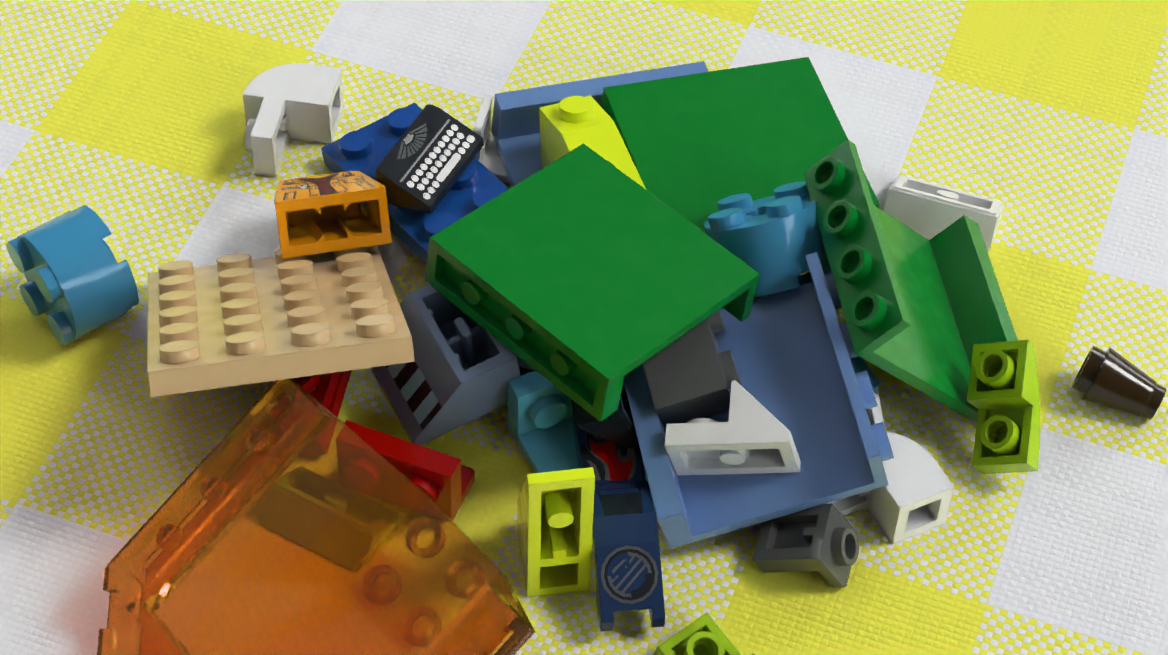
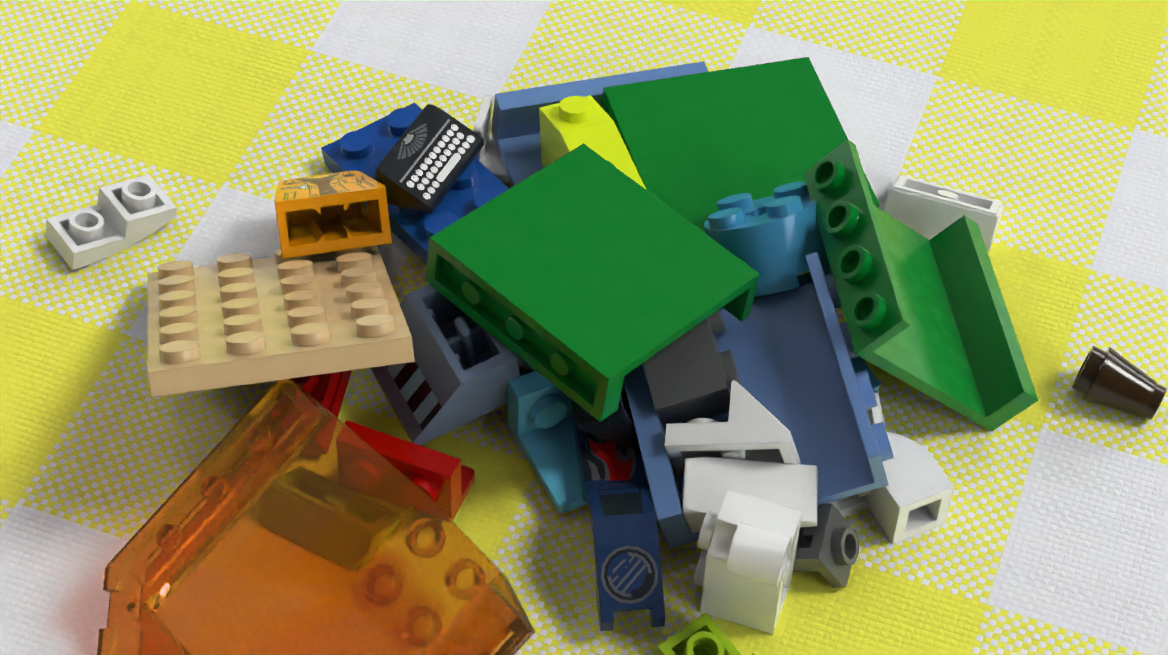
(73, 274): dark azure brick -> none
(121, 218): none -> white slope
(288, 104): white brick -> none
(556, 530): neon yellow slope -> none
(747, 560): none -> white hinge
(781, 483): none -> white slope
(1008, 406): lime slope -> none

